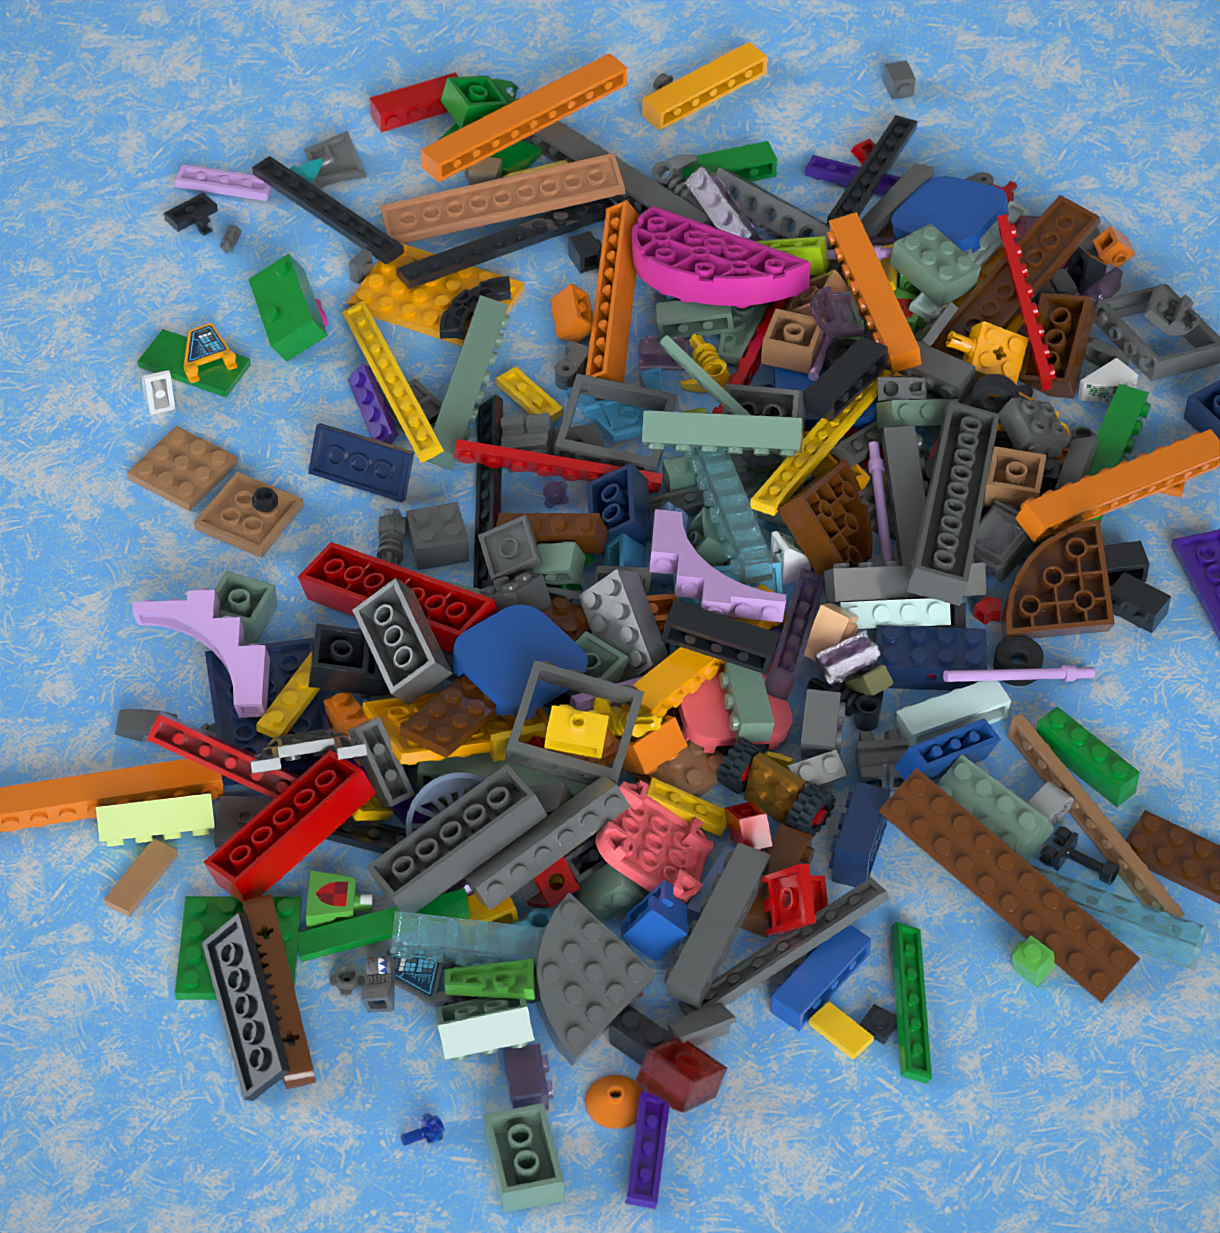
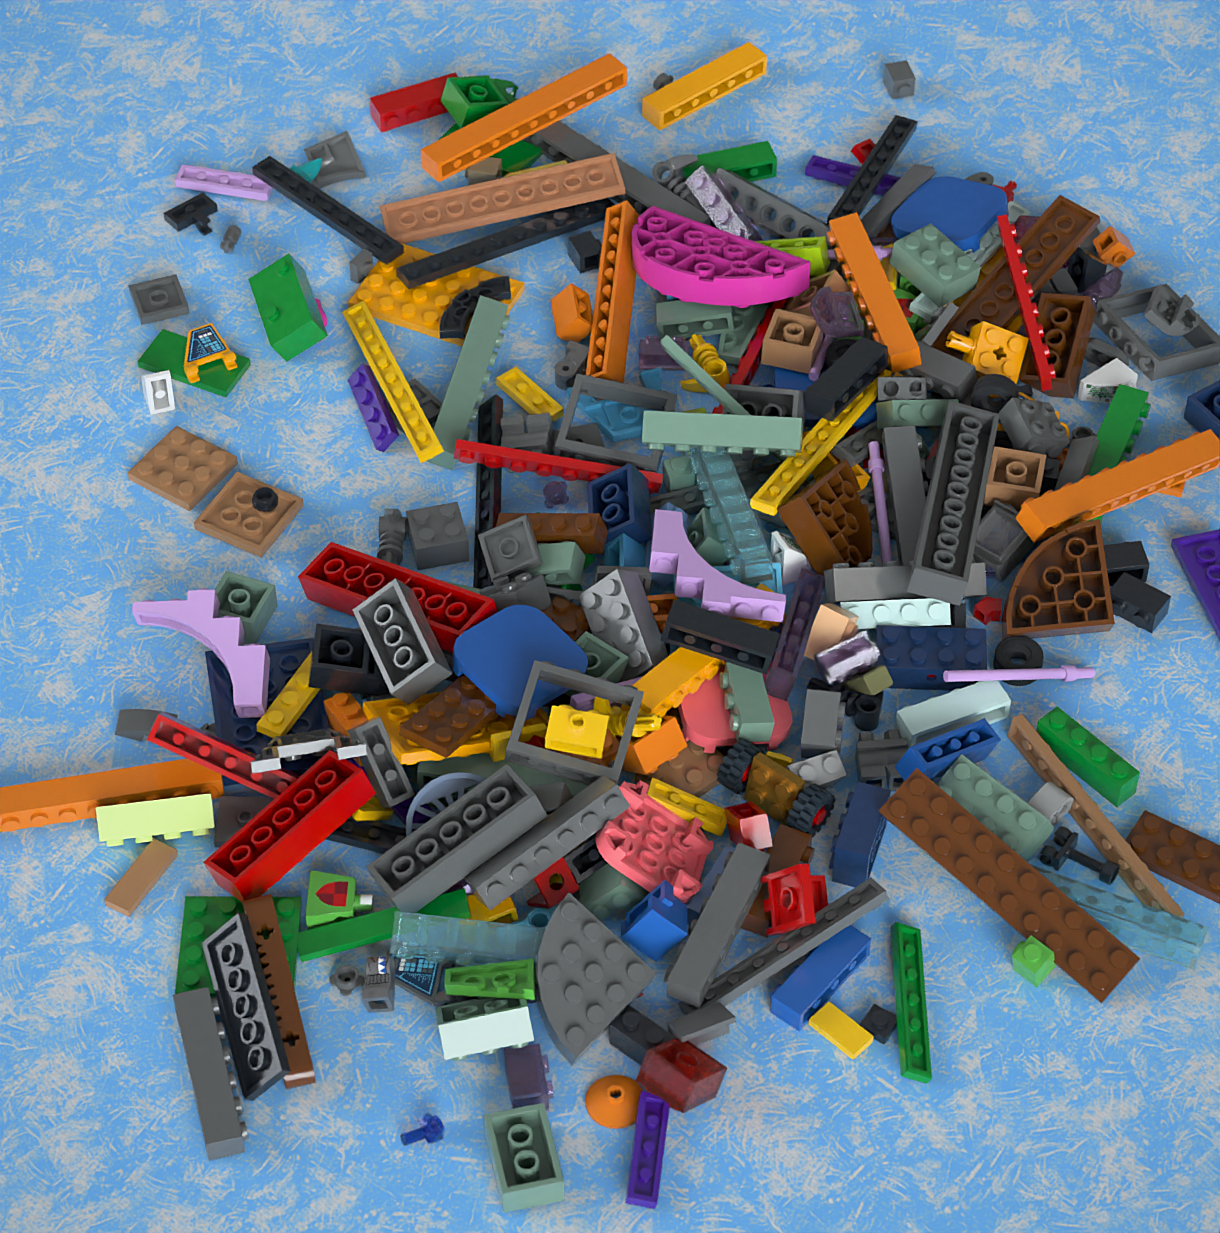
(159, 299): none -> dark grey plate
(209, 1074): none -> dark grey brick
(361, 462): dark blue tile -> none

